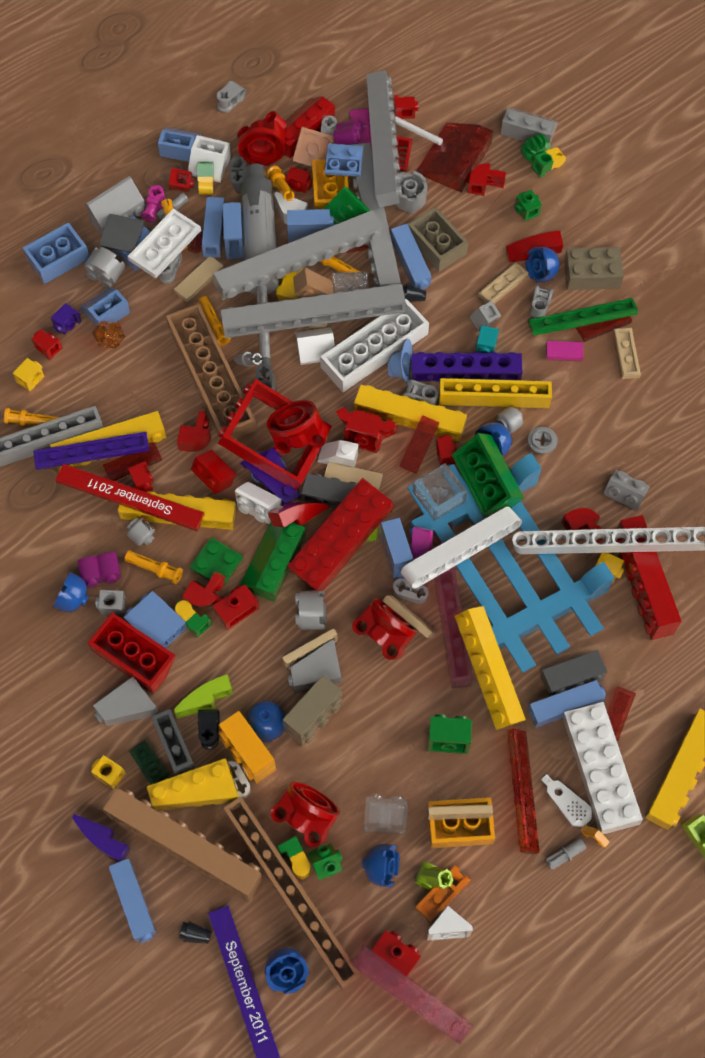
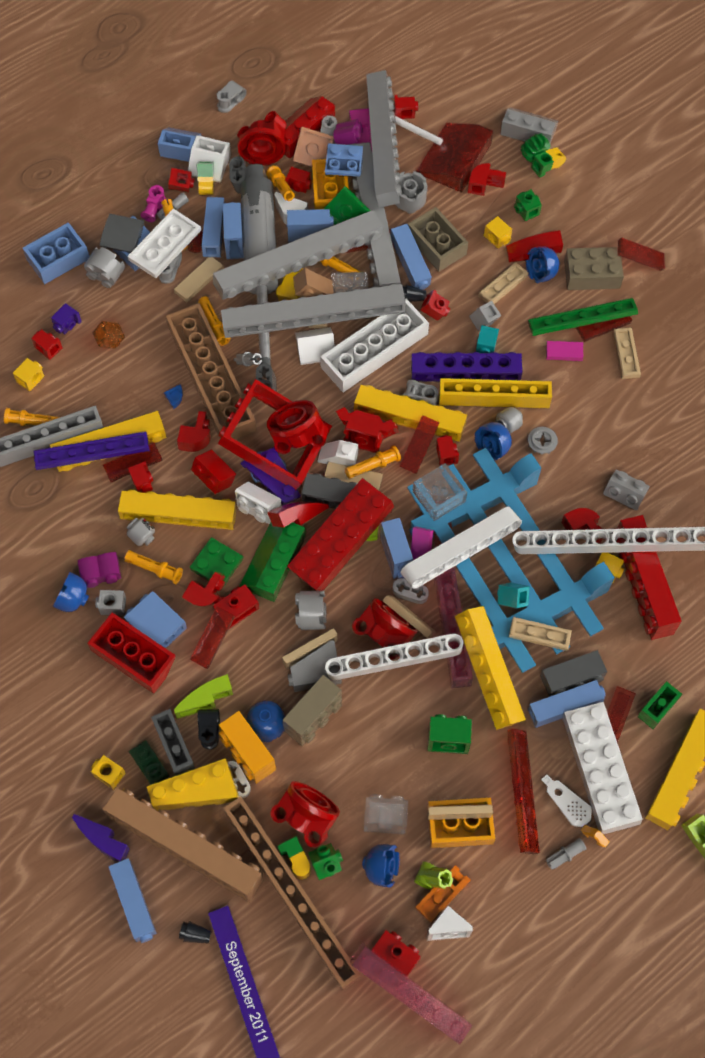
(106, 306): medium blue slope -> none
(119, 200): light grey slope -> none
(125, 704): light grey slope -> none
(130, 497): red tile -> none
(174, 396): none -> blue tile
(193, 621): leg -> none
(212, 637): none -> clear red tile
(286, 970): blue cylinder -> none
(380, 459): none -> light orange pin
(400, 362): medium blue piece -> none
(401, 649): none -> white beam
(406, 142): red slope -> none
(435, 305): none -> red brick
(487, 475): green slope -> none
(498, 232): none -> yellow brick
(513, 595): none -> teal brick
(540, 302): light grey piece -> none
(540, 633): none -> tan tile
(641, 254): none -> clear red tile
(659, 705): none -> green brick

